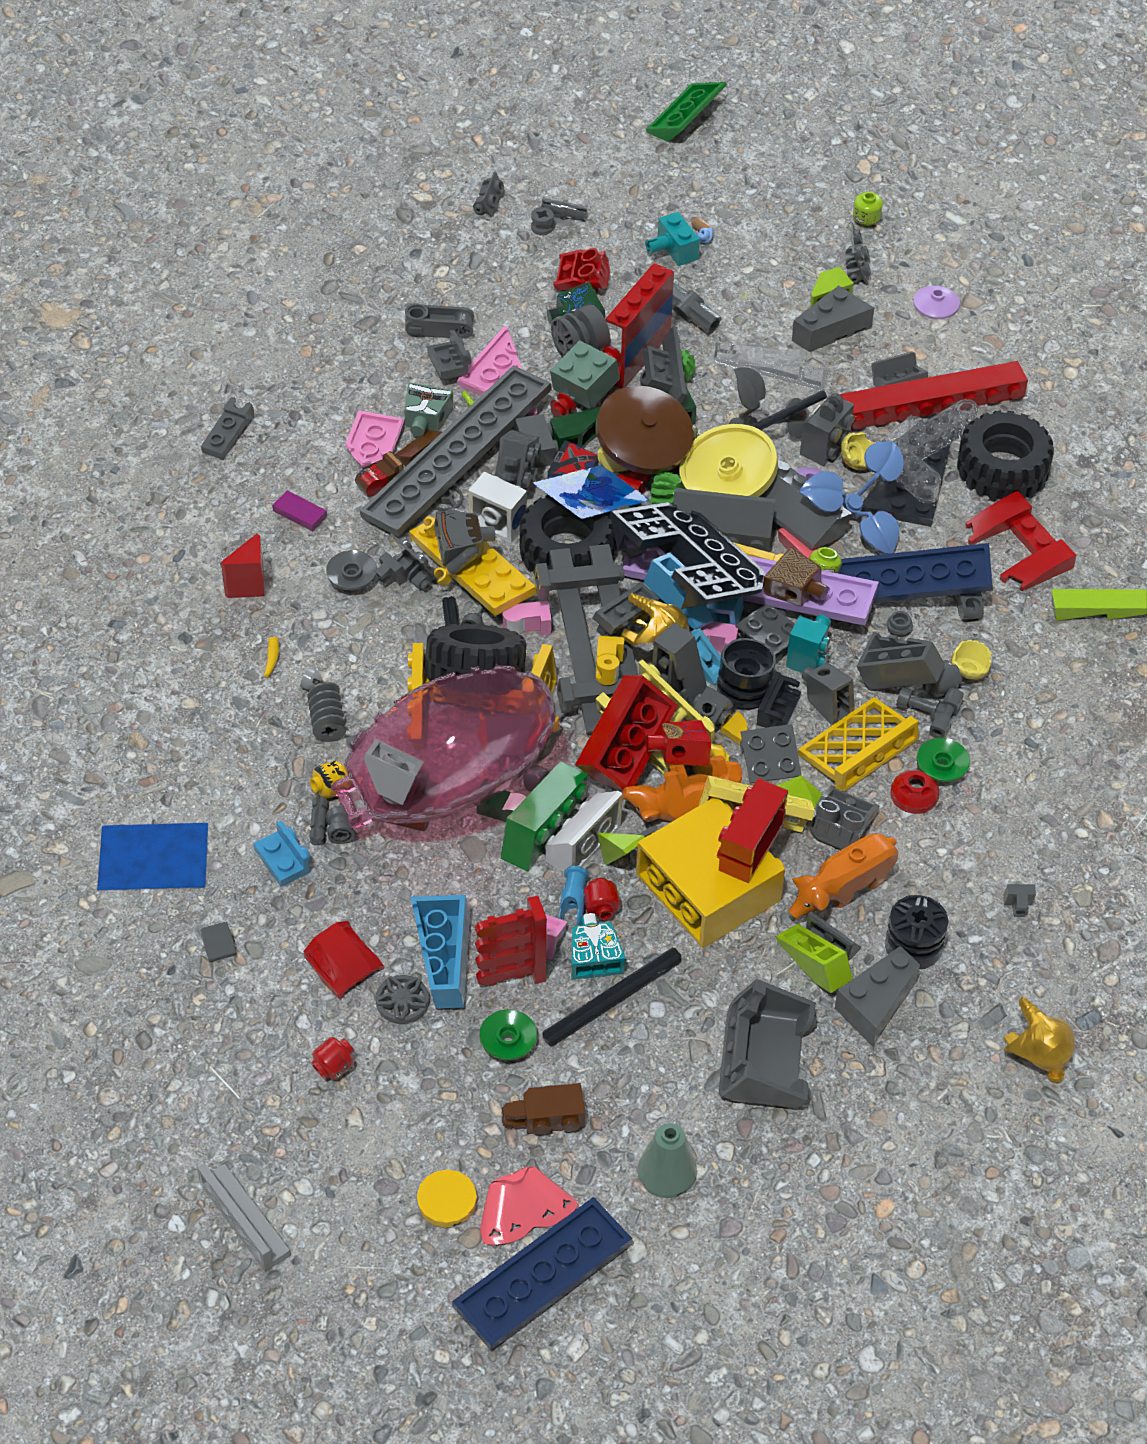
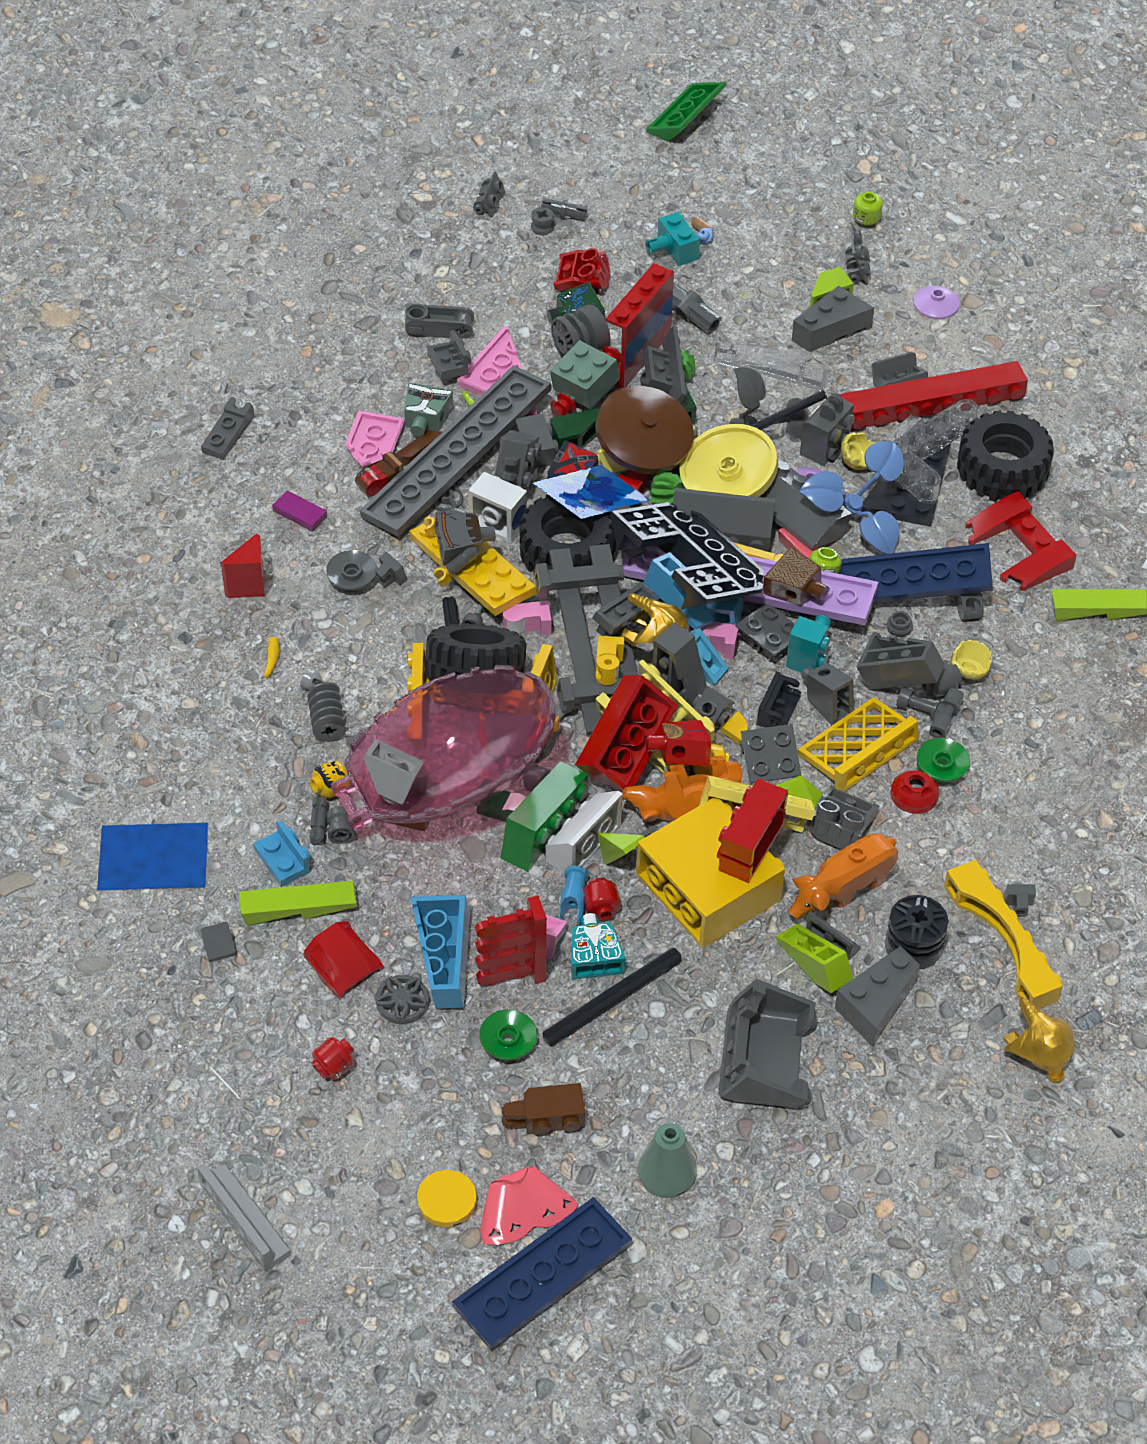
(307, 900): none -> lime slope
(414, 564): dark grey hinge -> none
(745, 671): black wheel -> none
(974, 892): none -> yellow arch

